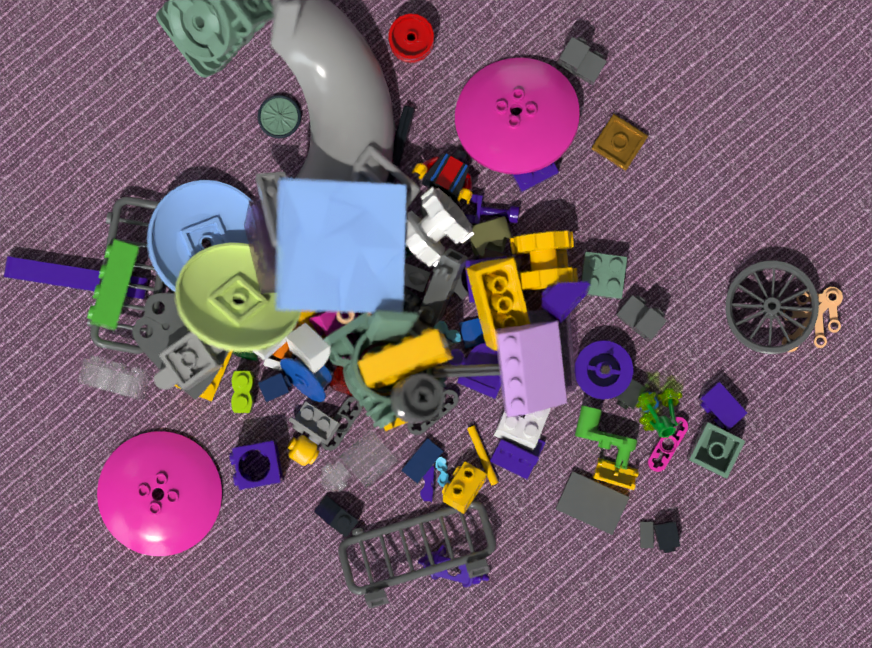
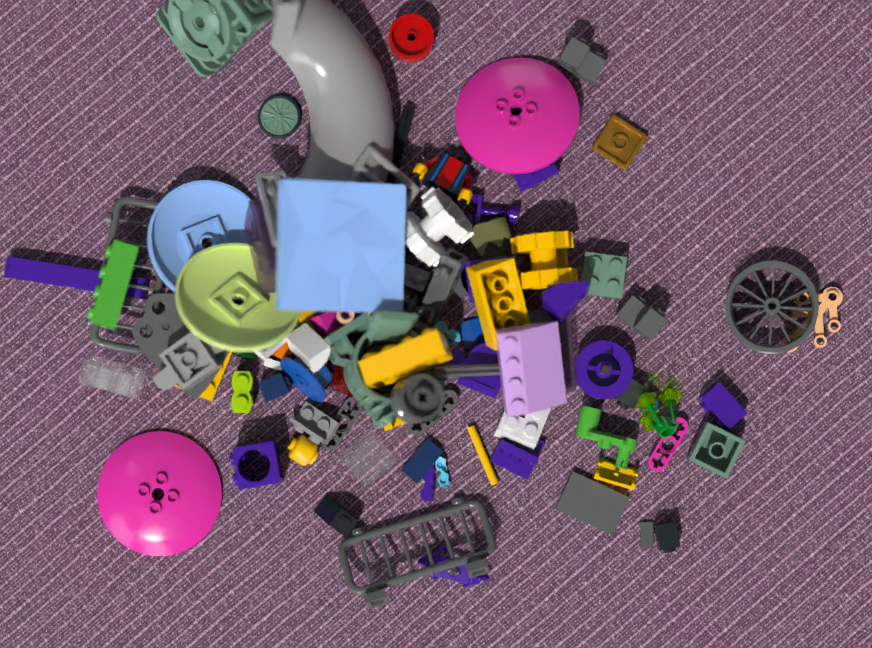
(335, 476): clear brick -> none
(464, 487): yellow brick -> none

